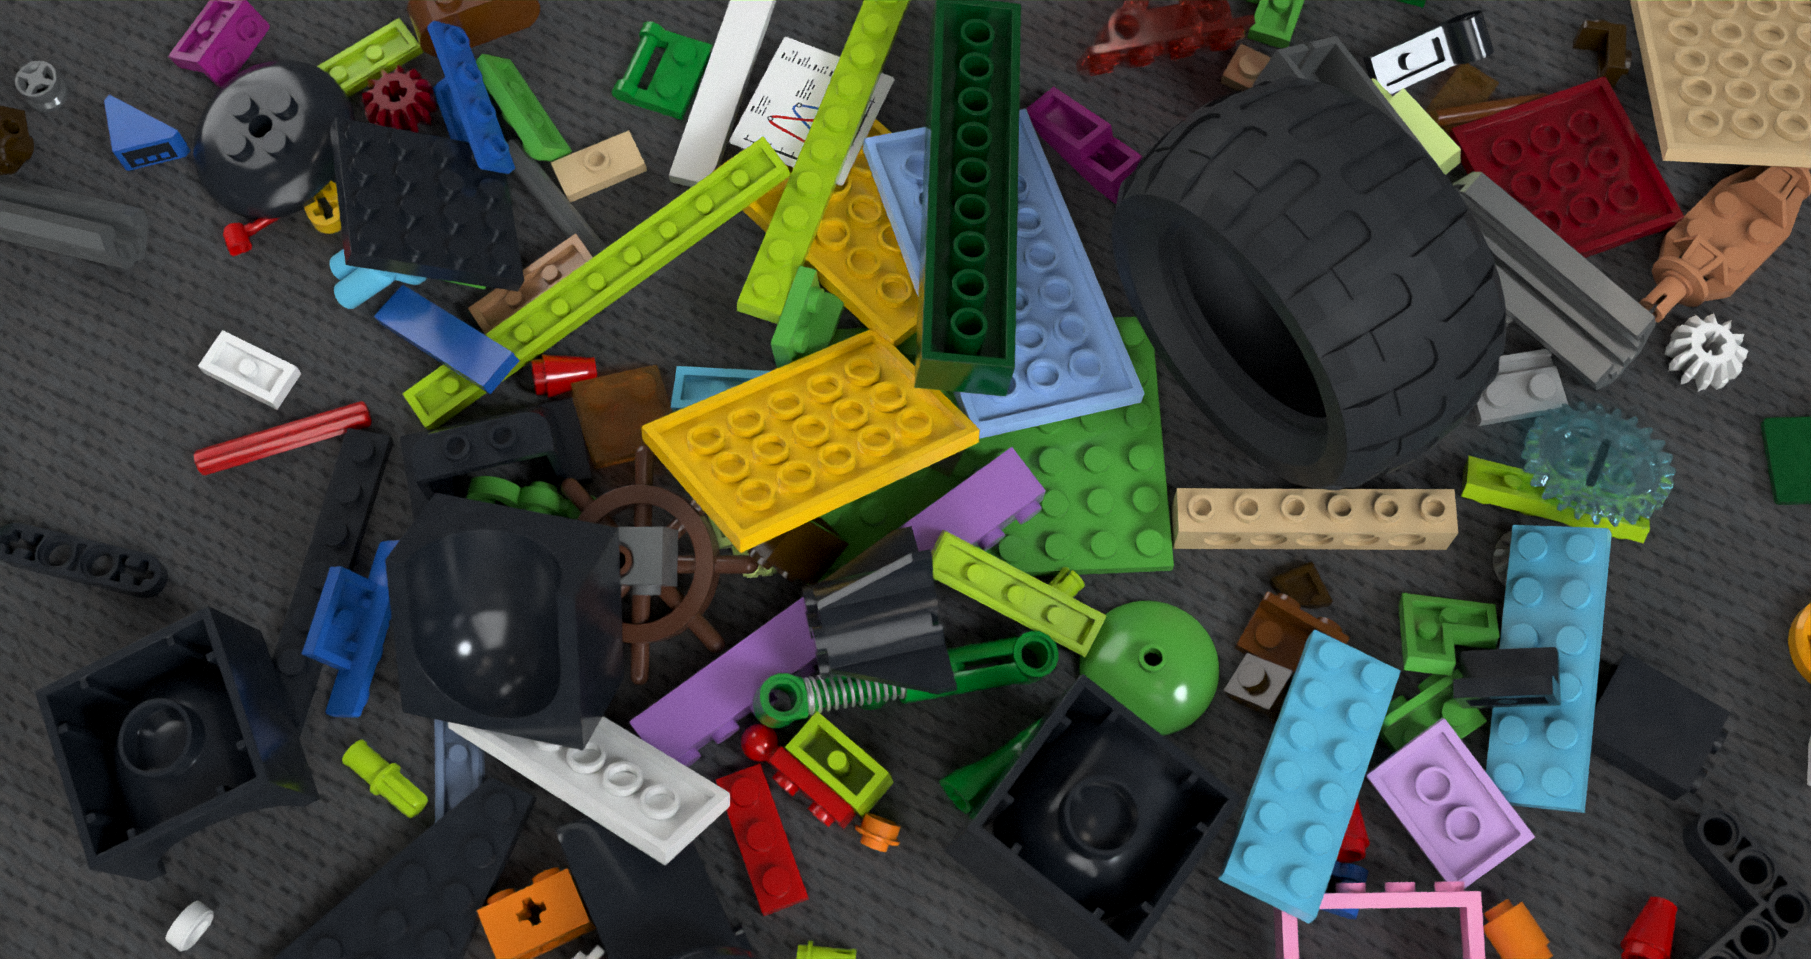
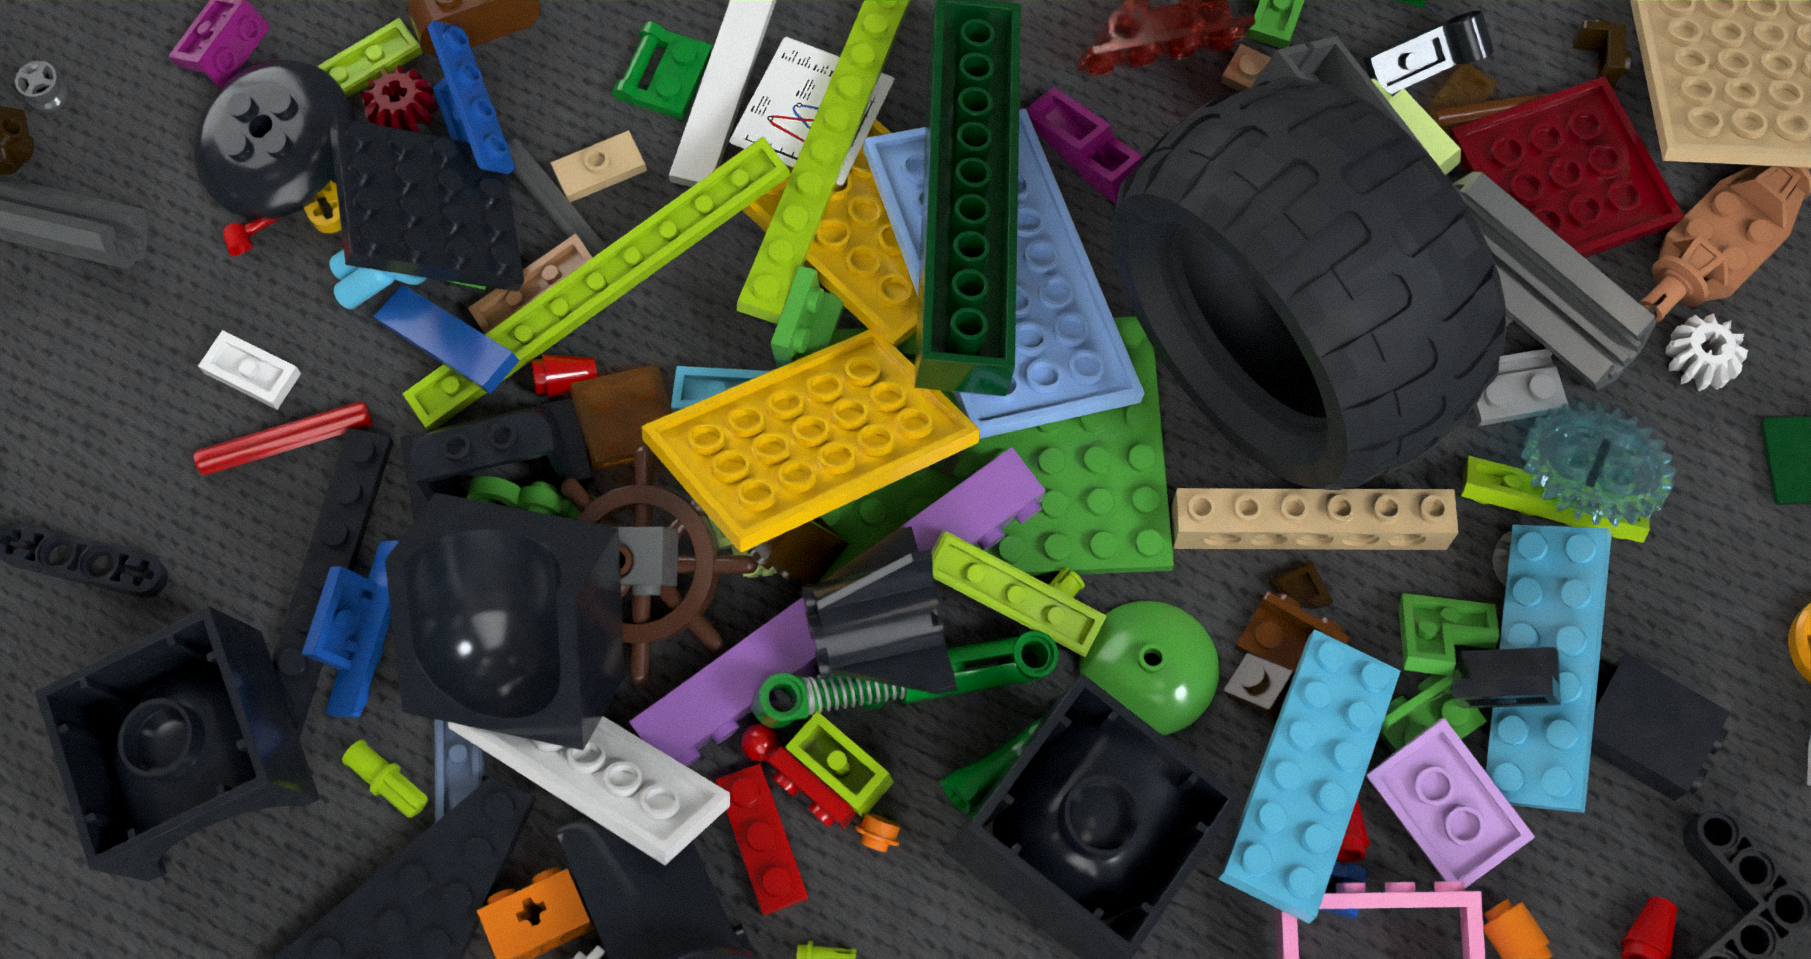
(139, 138): slope -> none
(189, 926): white tile -> none
(522, 109): bright green plate -> none

